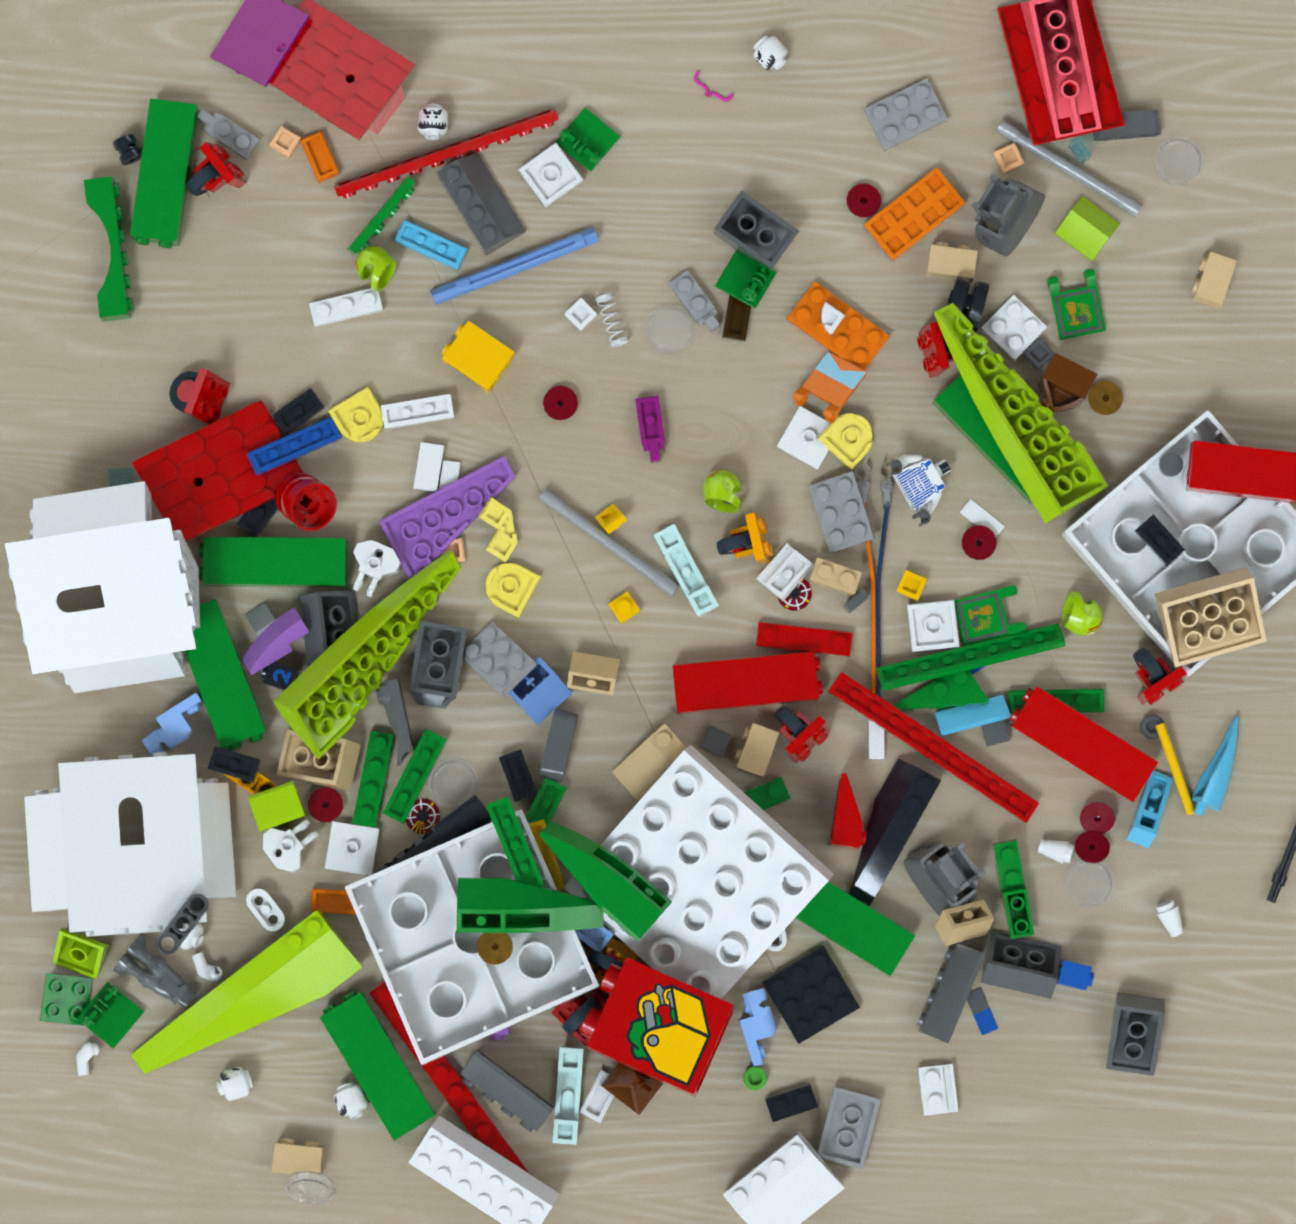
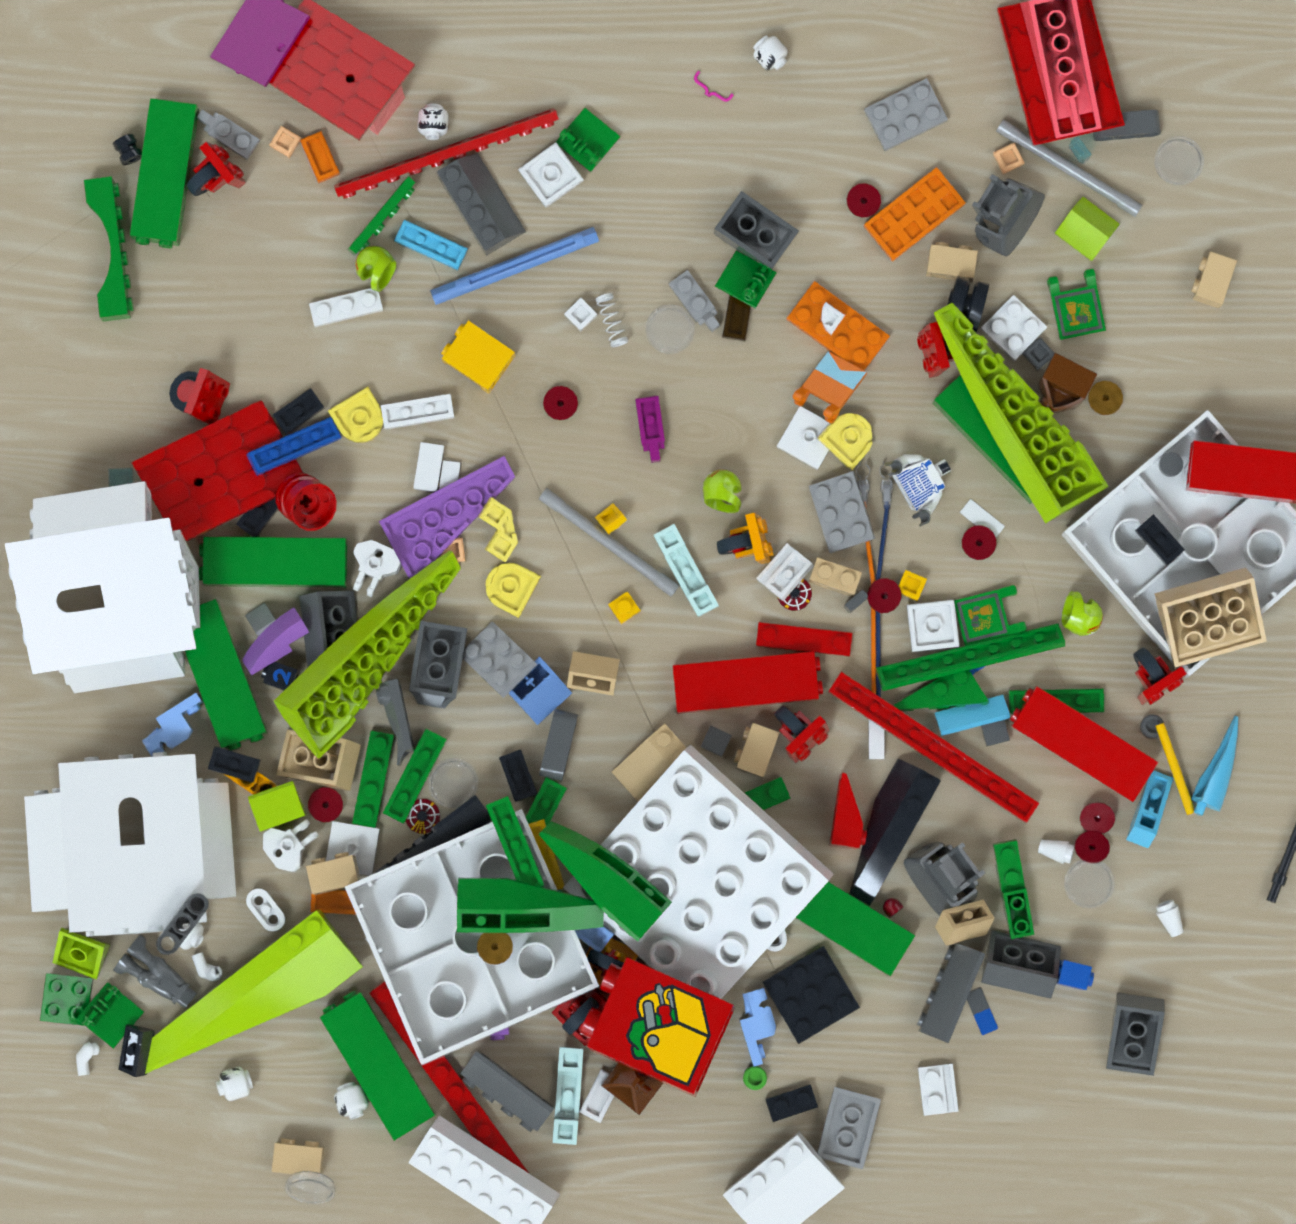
(135, 1050): none -> black slope
(332, 874): none -> tan brick
(884, 595): none -> dark red piece
(892, 907): none -> dark red hinge

